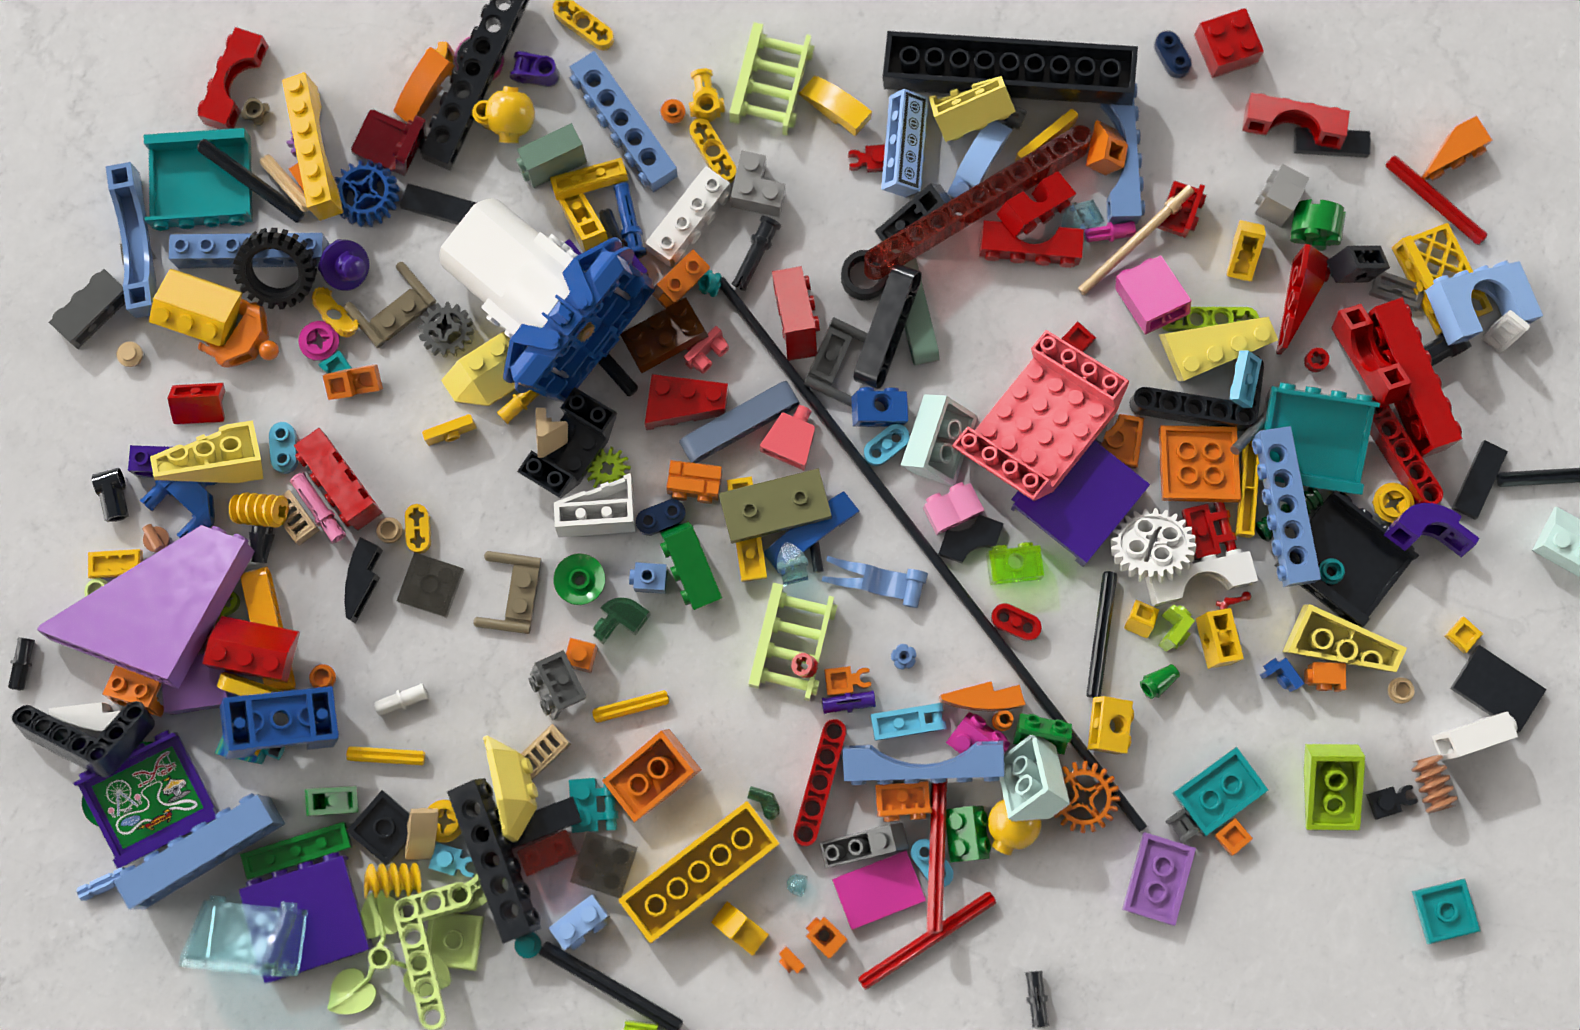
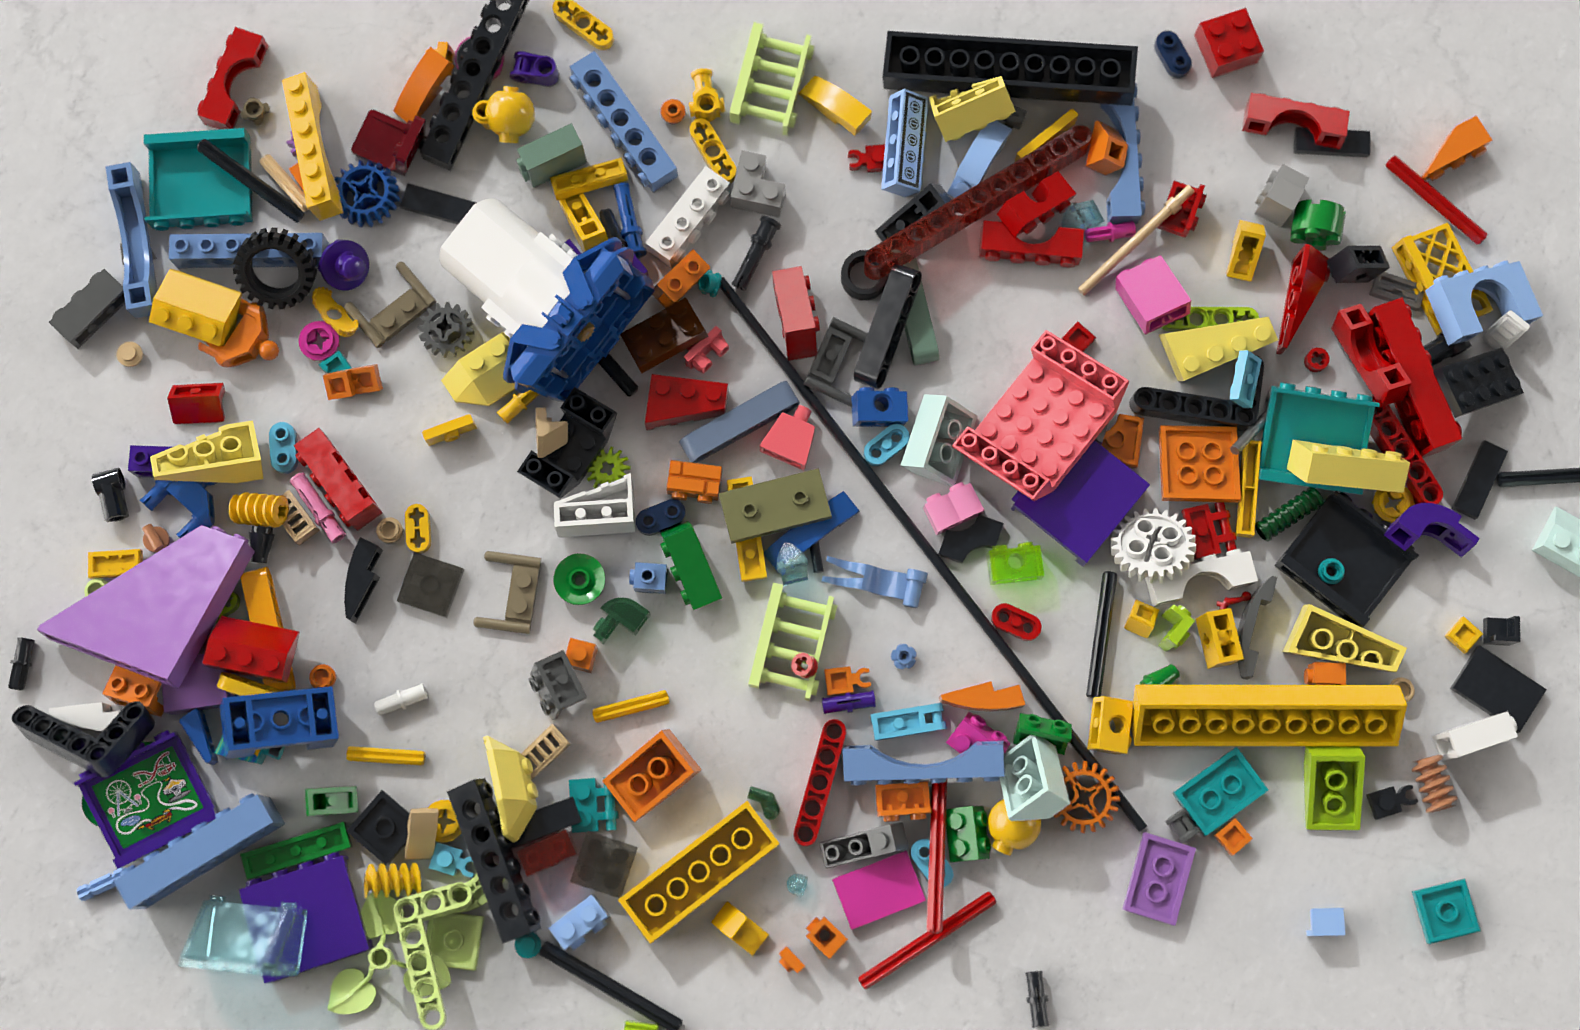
(198, 731): none -> blue slope
(997, 723): orange pin -> none
(1262, 596): none -> dark grey slope
(1267, 715): none -> yellow brick
(1281, 441): medium blue brick -> none
(1287, 676): blue bracket -> none
(1326, 922): none -> light blue panel
(1348, 466): none -> light yellow wedge
(1478, 382): none -> black plate
(1501, 631): none -> black panel

